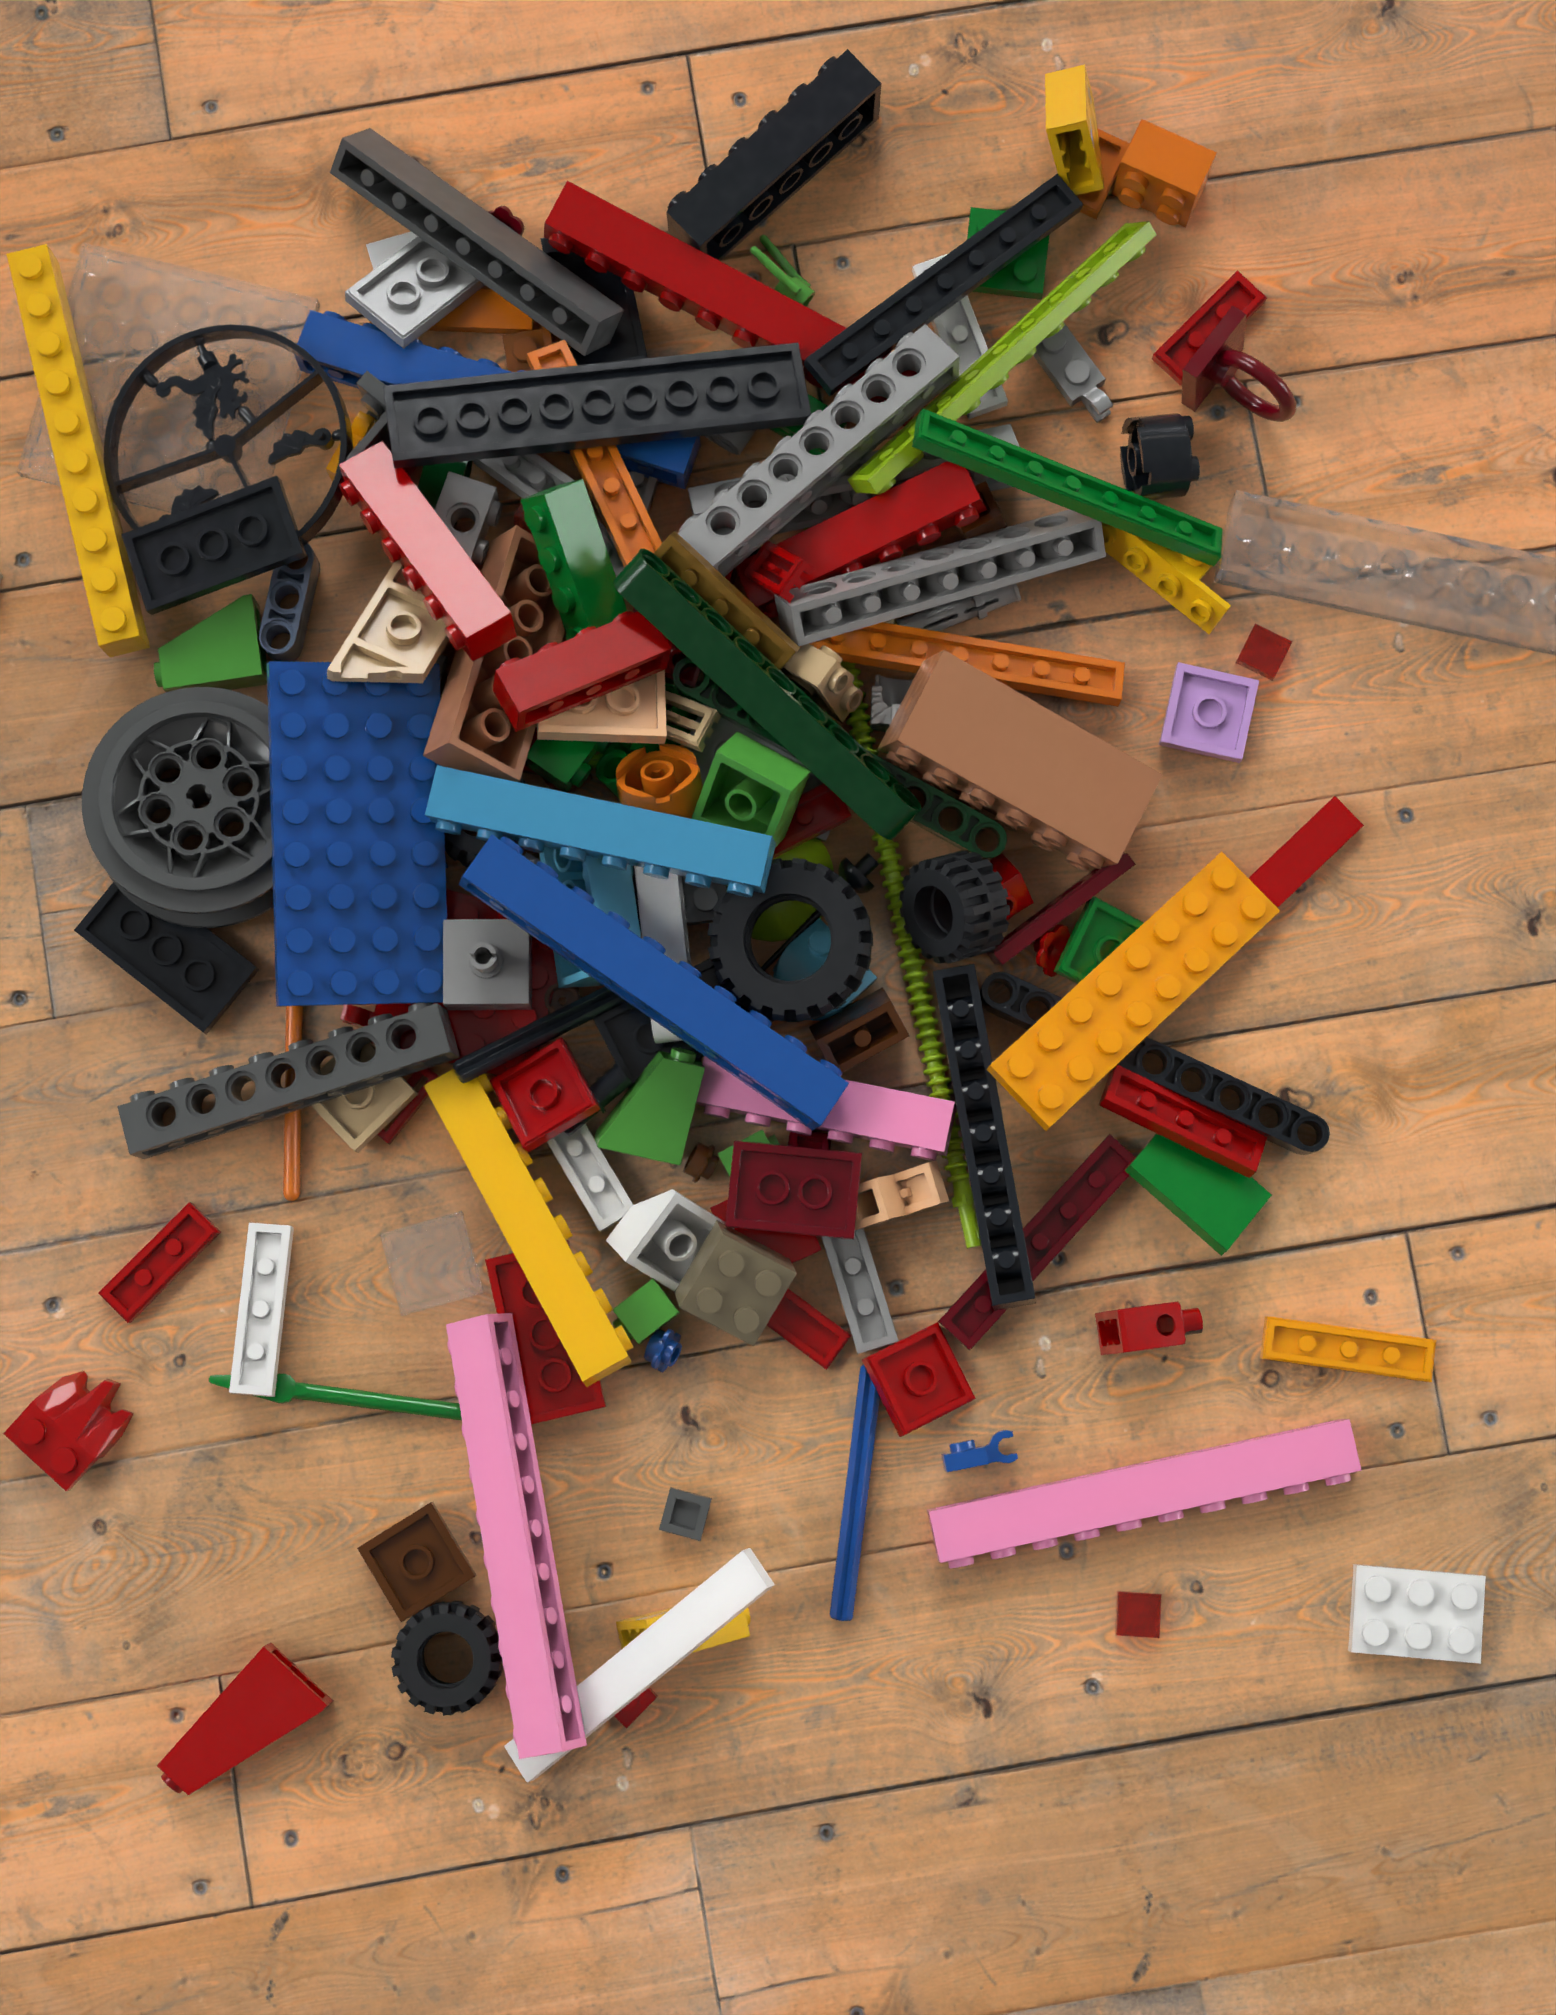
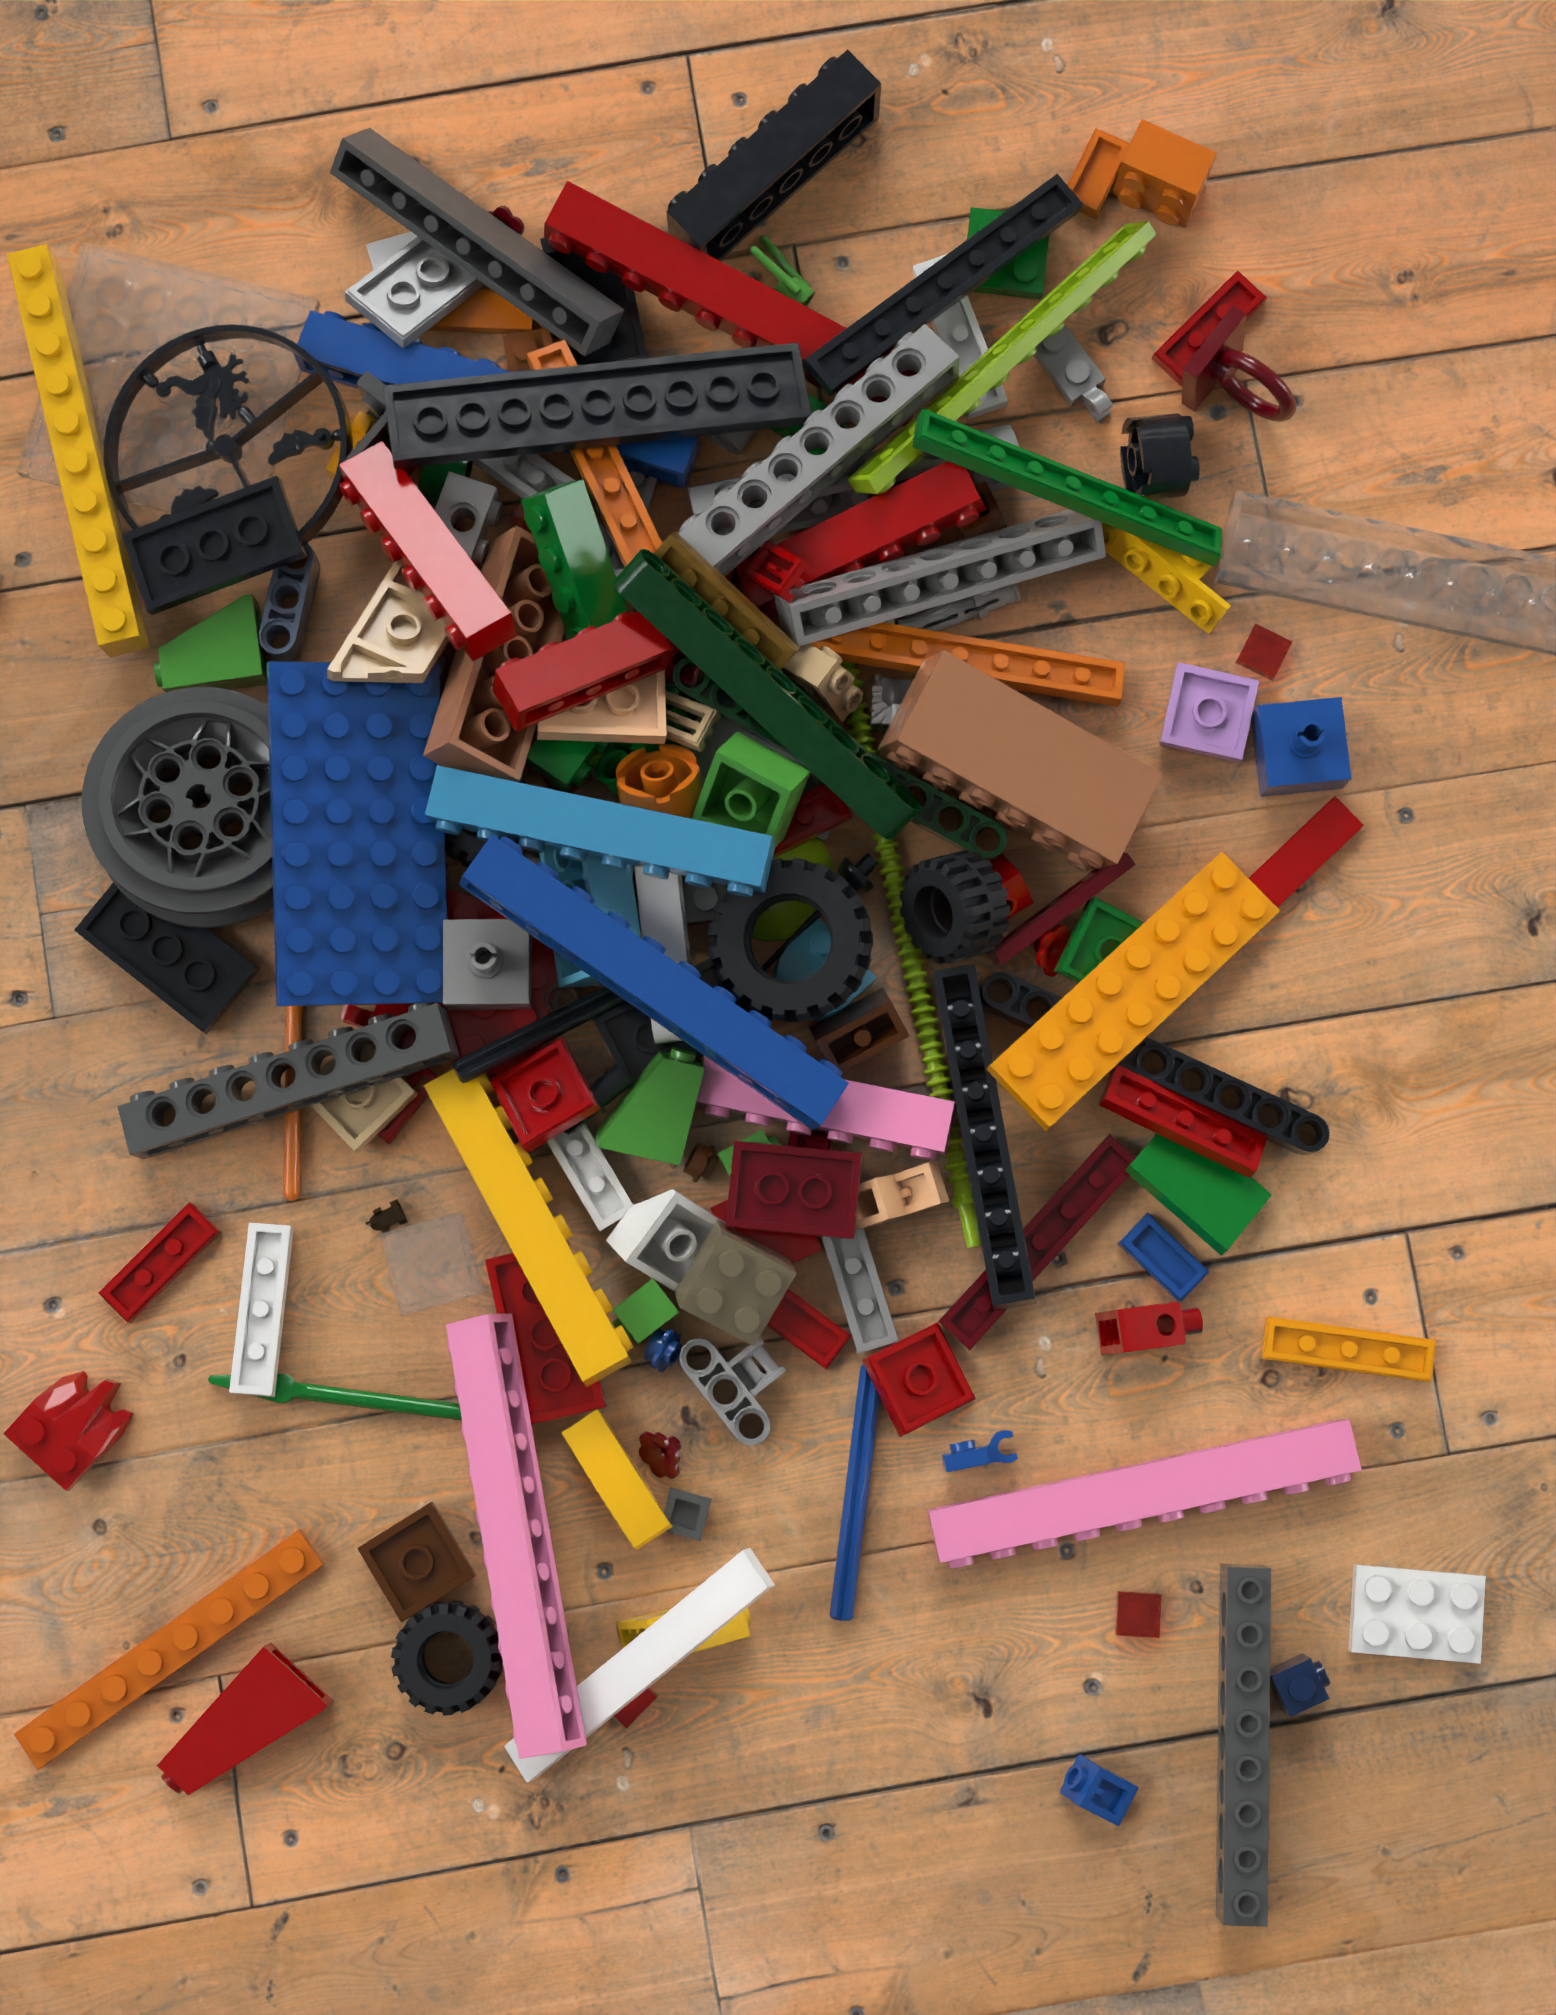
(169, 1649): none -> orange plate
(383, 1219): none -> dark brown piece
(616, 1479): none -> yellow slope
(660, 1454): none -> dark red plant
(743, 1374): none -> light grey piece
(1073, 129): yellow slope -> none
(1098, 1790): none -> blue bracket
(1163, 1257): none -> blue tile
(1243, 1745): none -> dark grey brick
(1299, 1684): none -> dark blue brick
(1300, 746): none -> blue brick

